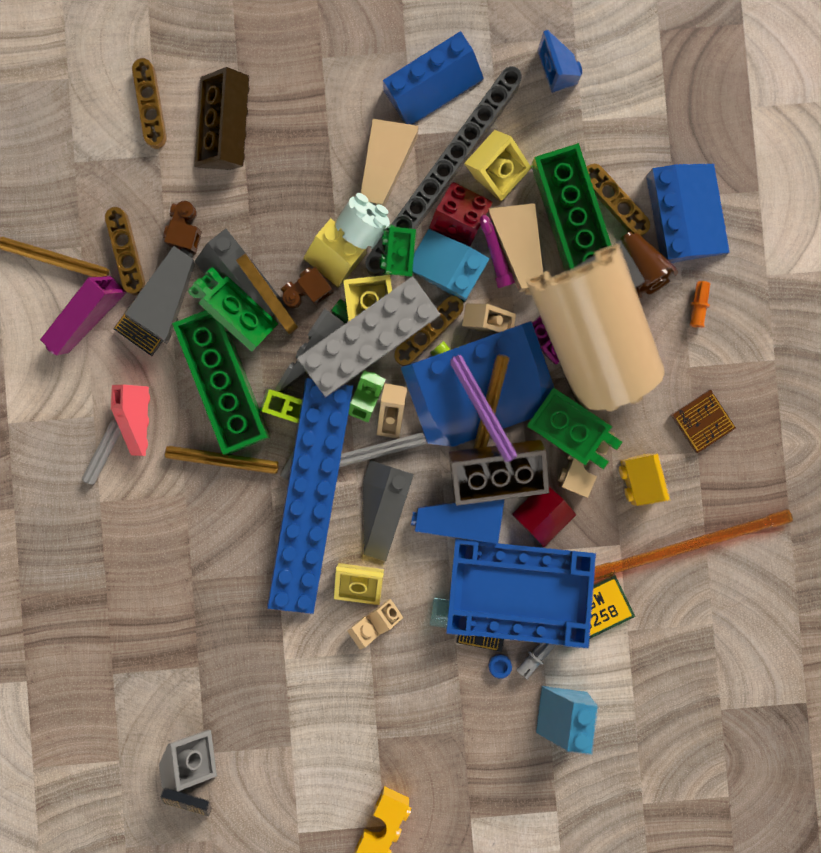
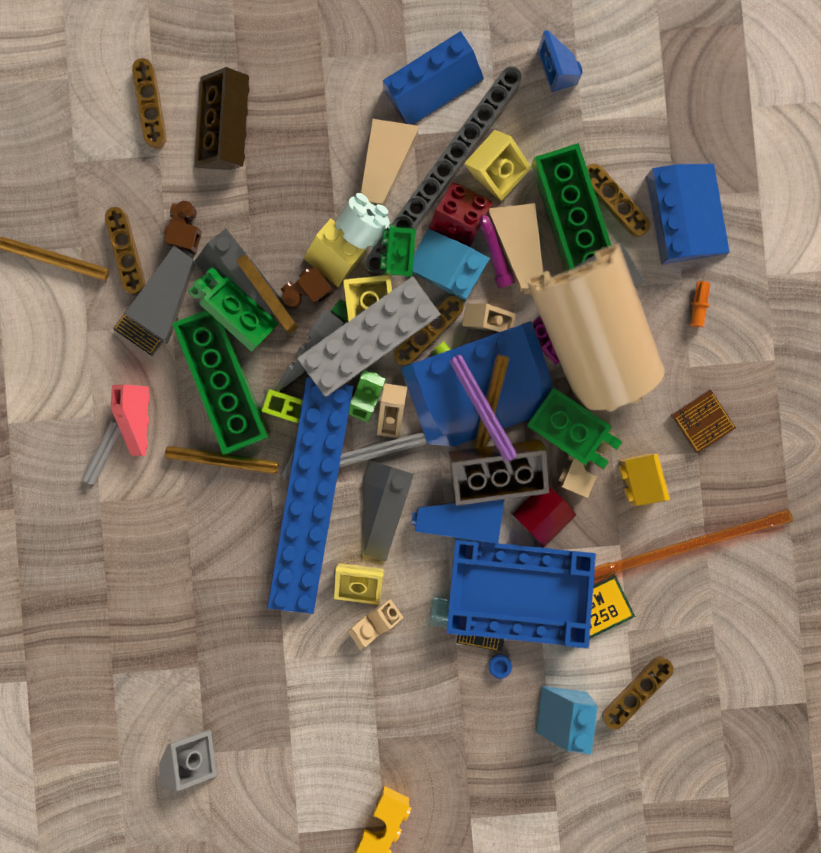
(82, 313): magenta slope -> none
(186, 802): black tile -> none
(535, 659): light grey axle -> none
(634, 689): none -> pearl gold beam
(650, 263): reddish brown cone -> none

